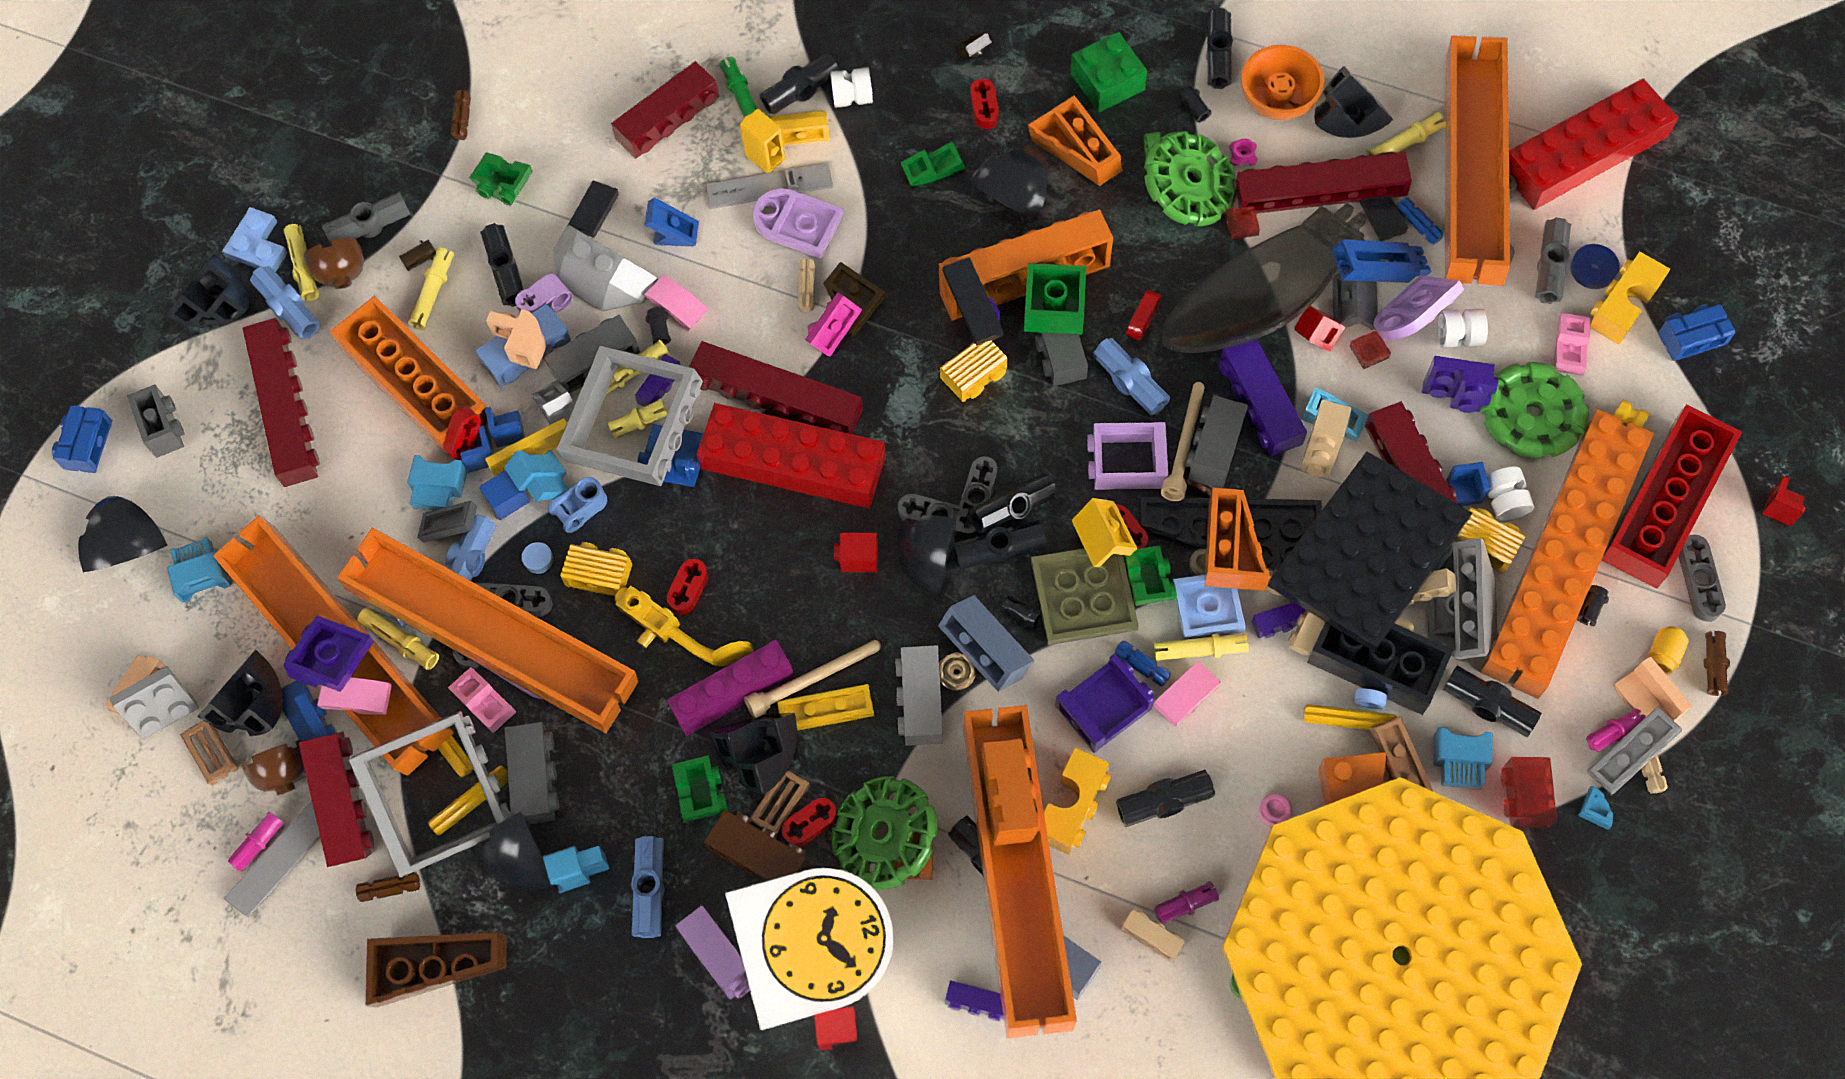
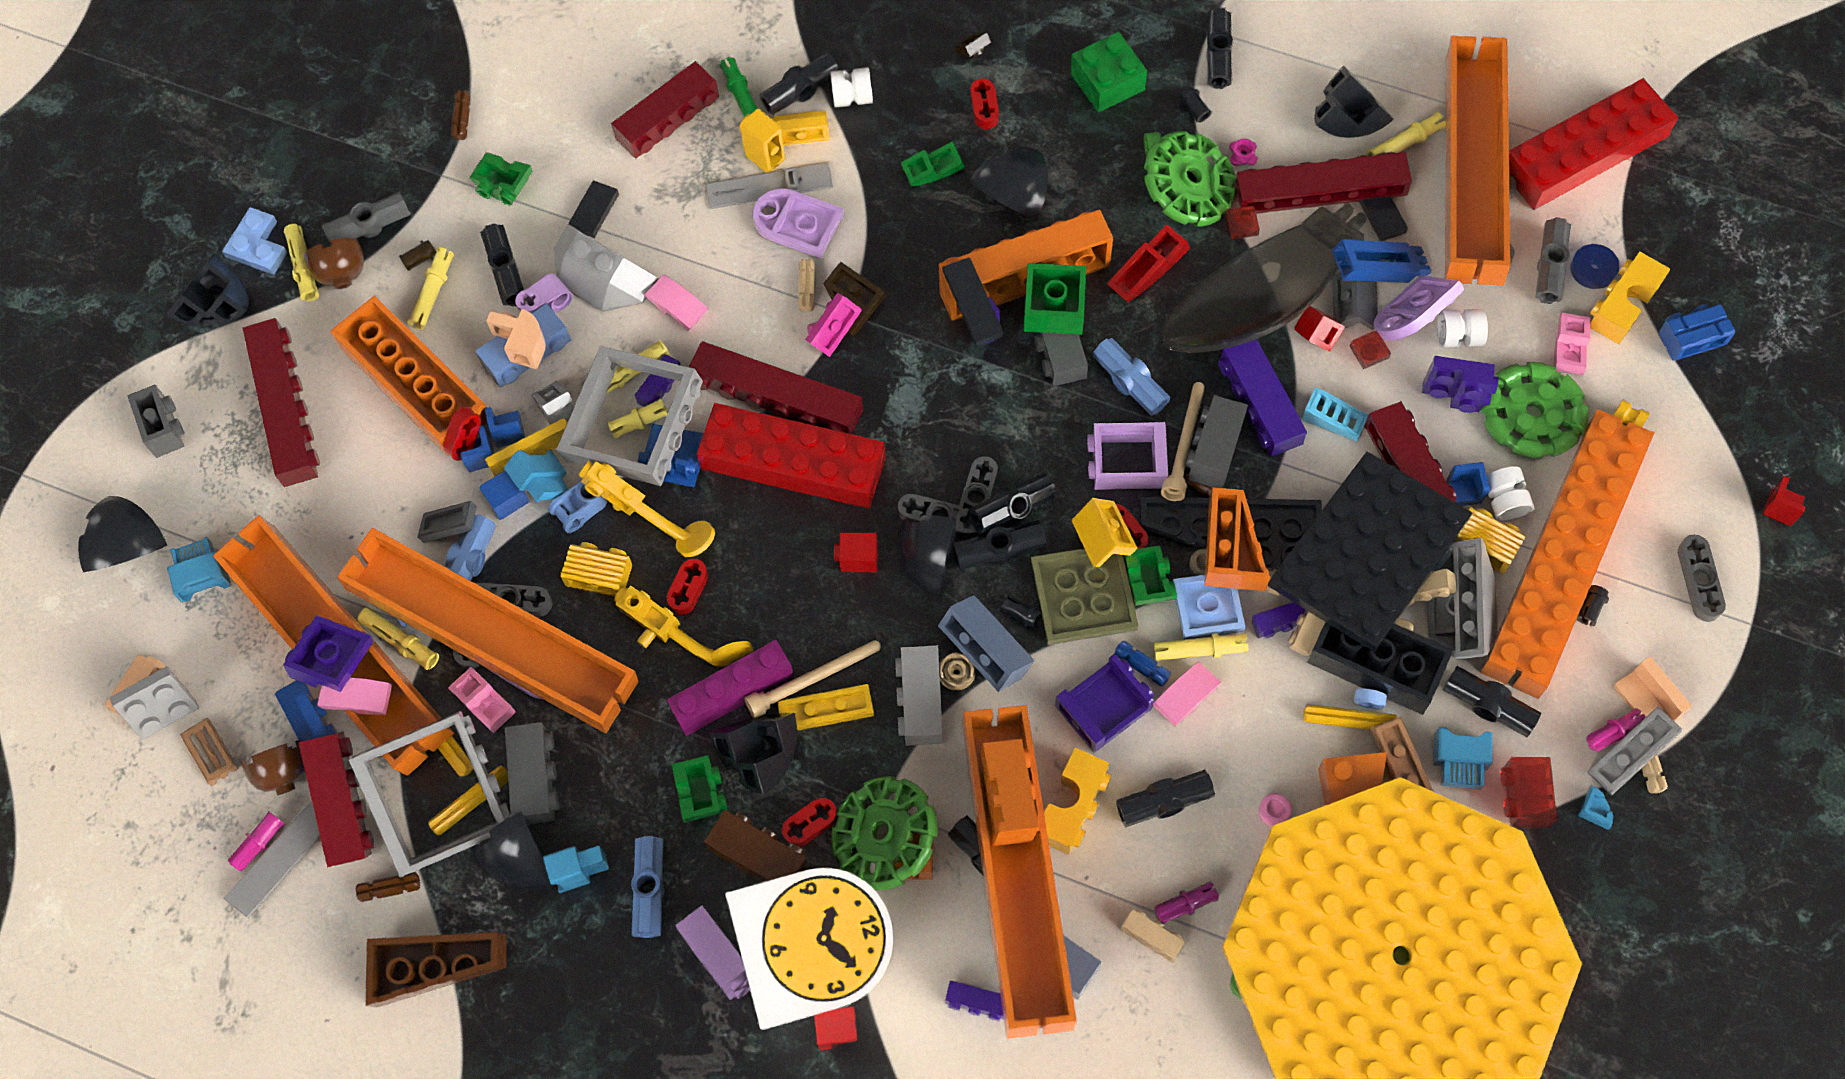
(81, 439): blue brick -> none
(247, 700): black brick -> none
(285, 302): medium blue piece -> none
(435, 483): dark azure piece -> none
(537, 558): light blue tile -> none
(573, 361): dark grey brick -> none
(603, 482): none -> yellow piece
(657, 319): black pin -> none
(670, 225): blue slope -> none
(794, 779): medium nougat tile -> none
(973, 369): yellow brick -> none
(1077, 141): orange wedge -> none
(1143, 315): red beam -> none
(1149, 264): none -> red slope
(1282, 82): orange piece -> none
(1325, 438): tan brick -> none
(1420, 220): blue axle -> none
(1668, 648): yellow brick -> none
(1671, 496): red brick -> none
(1716, 663): reddish brown pin -> none

